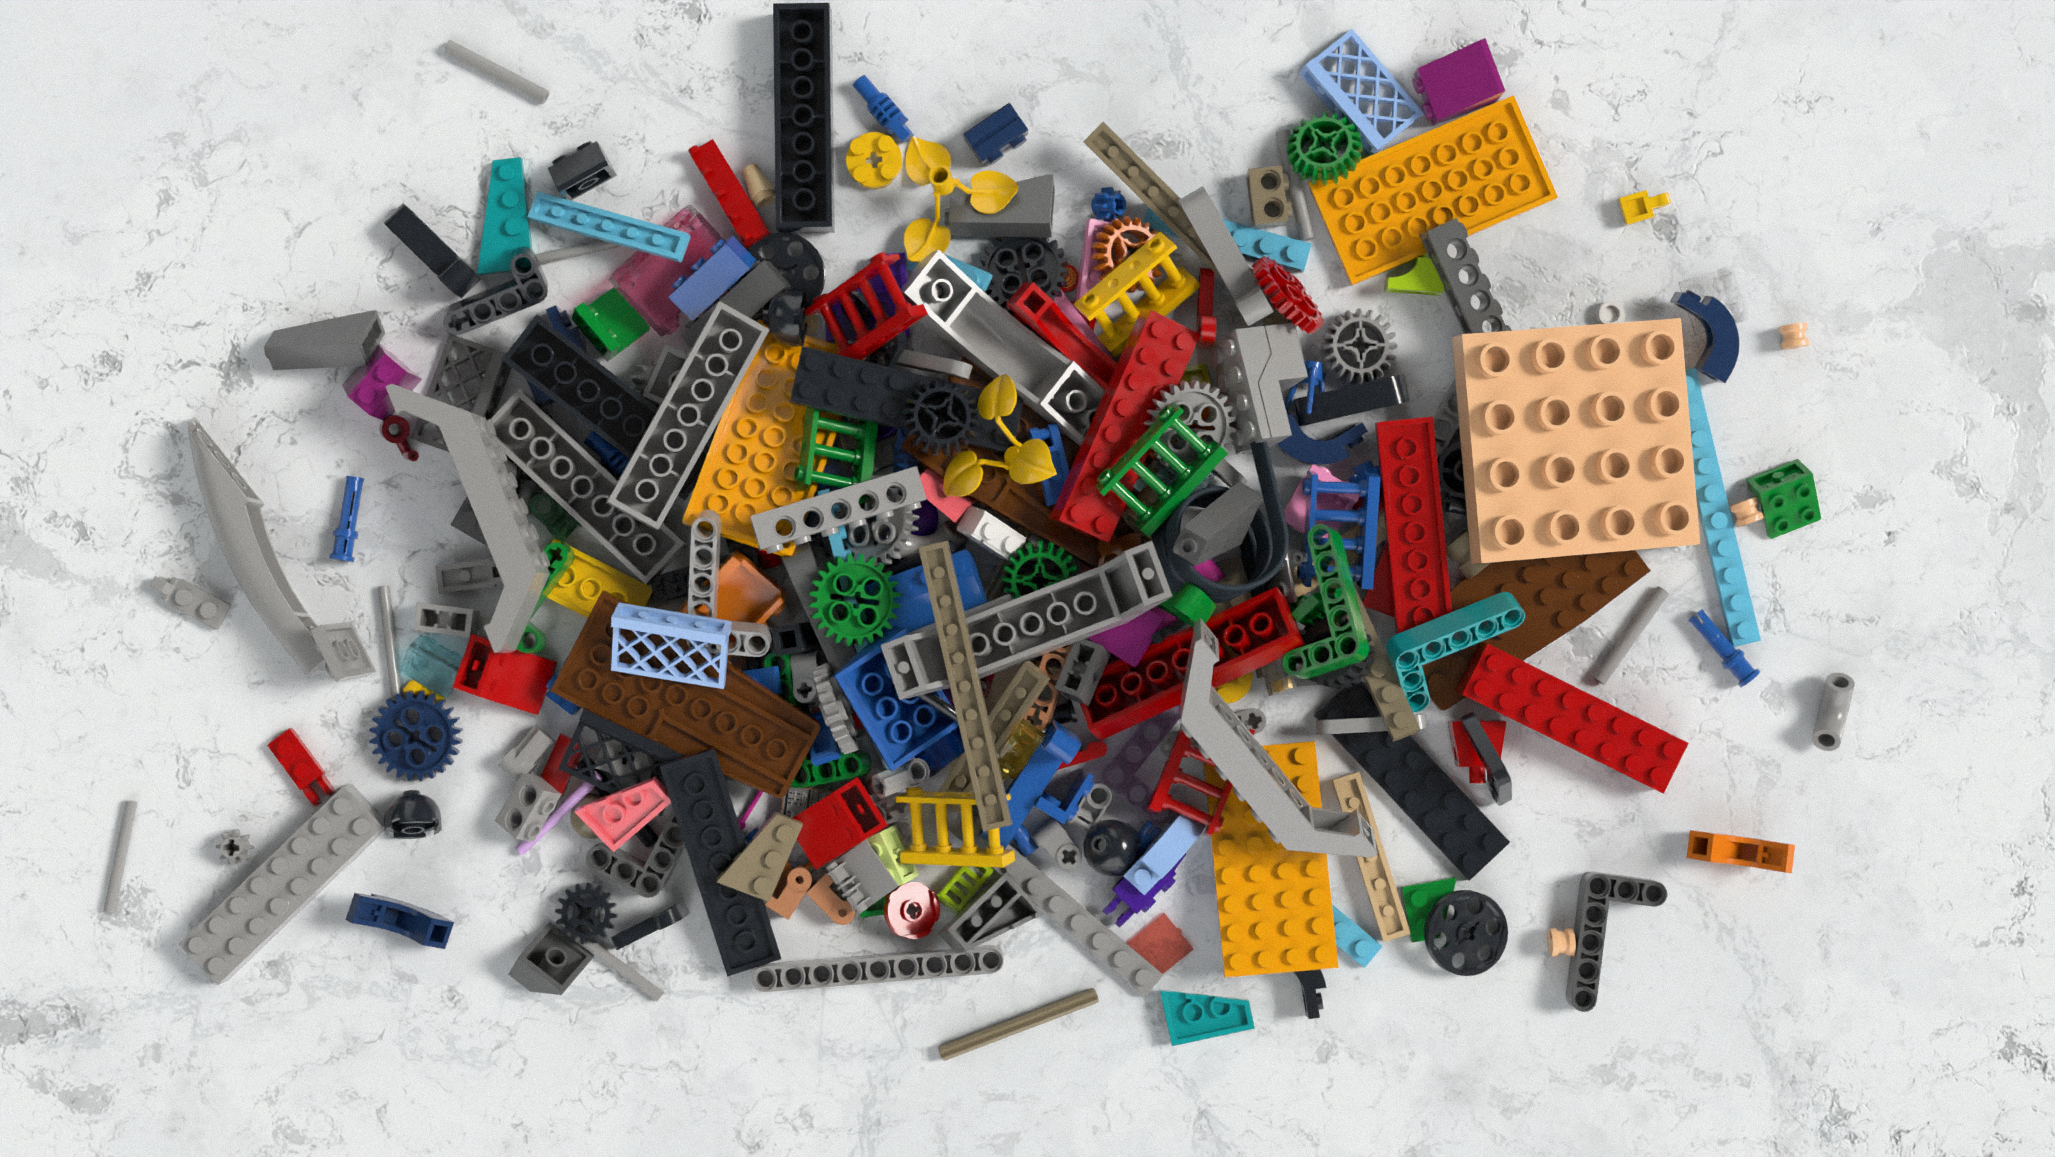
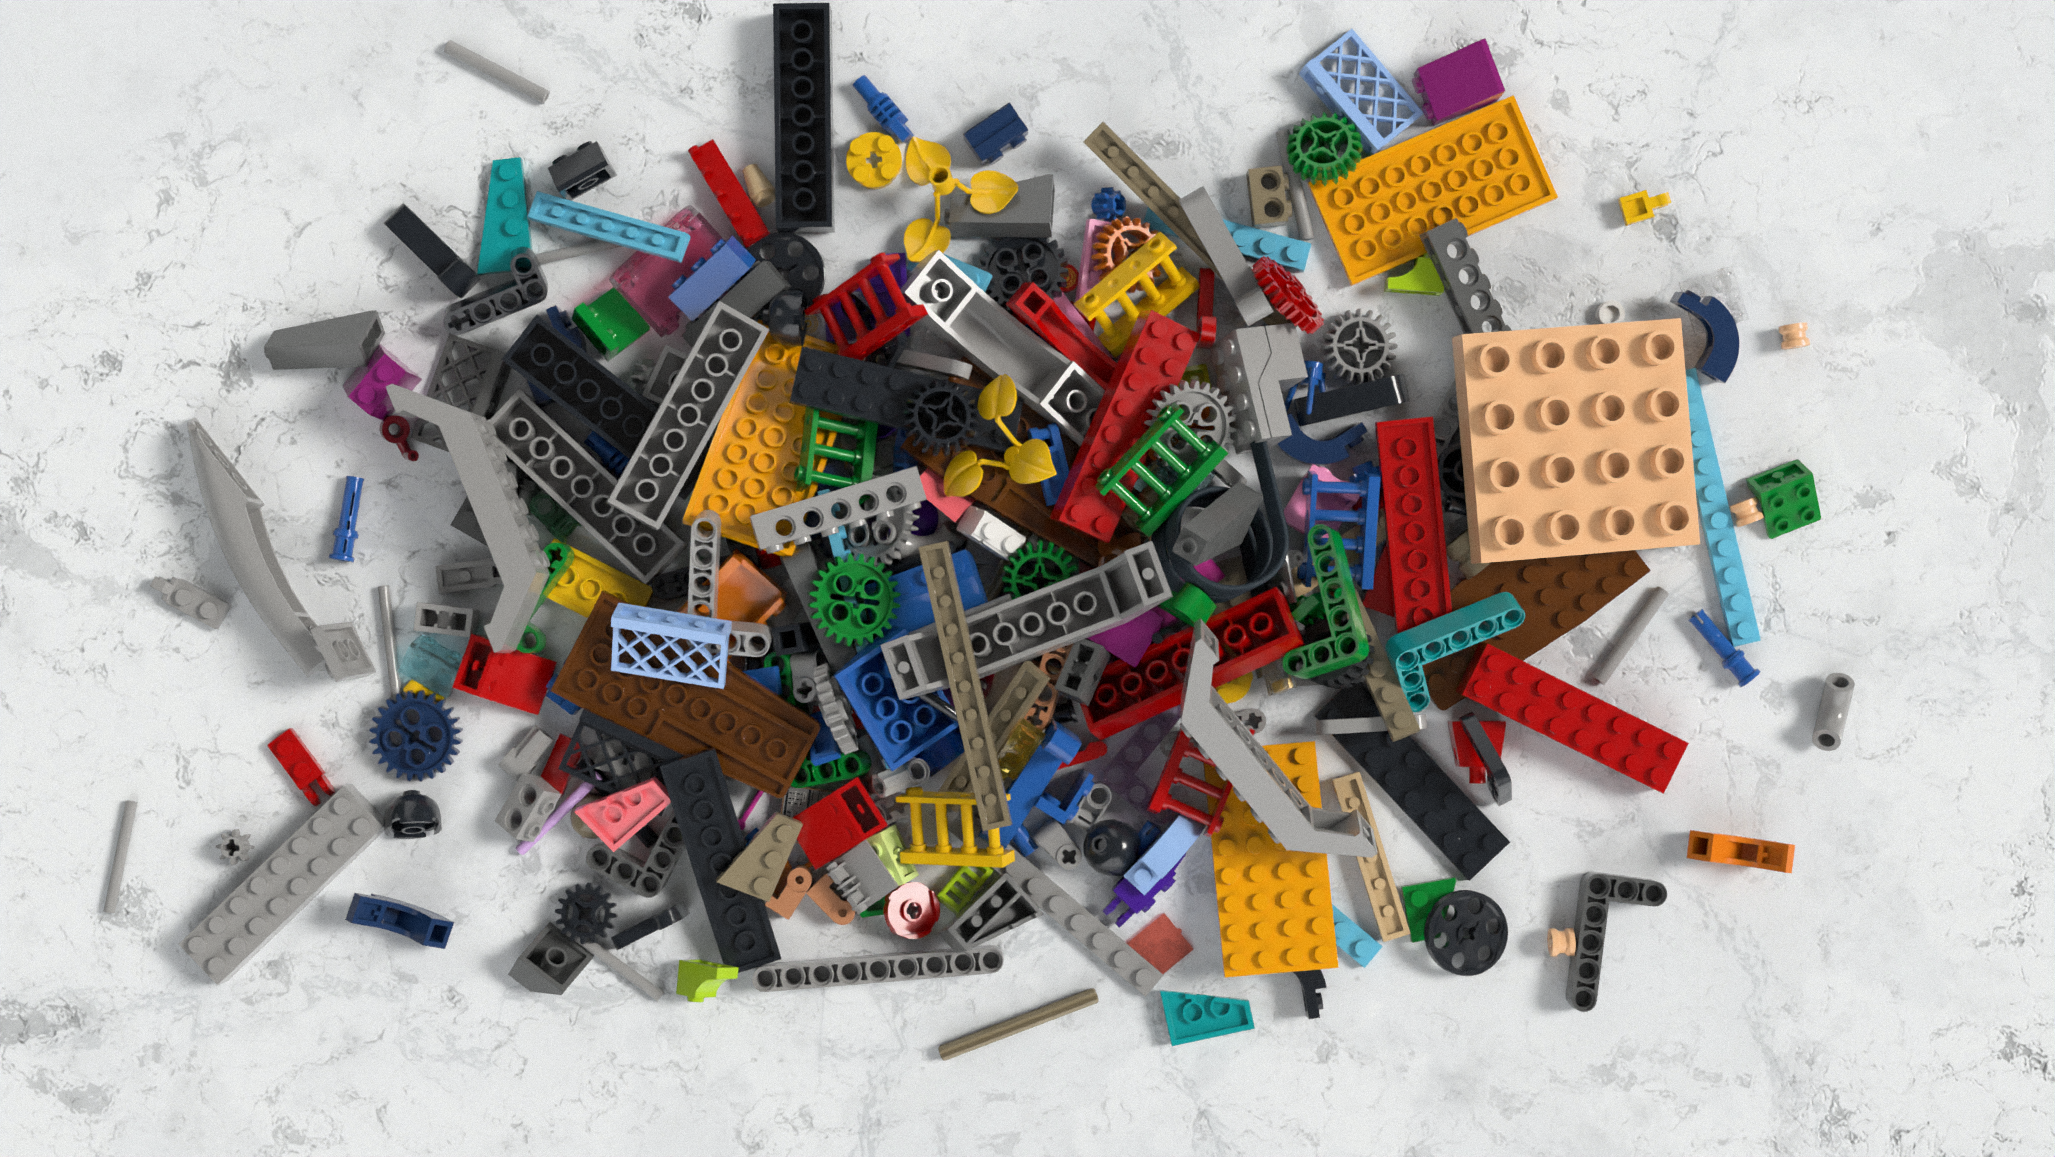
(702, 978): none -> lime arch

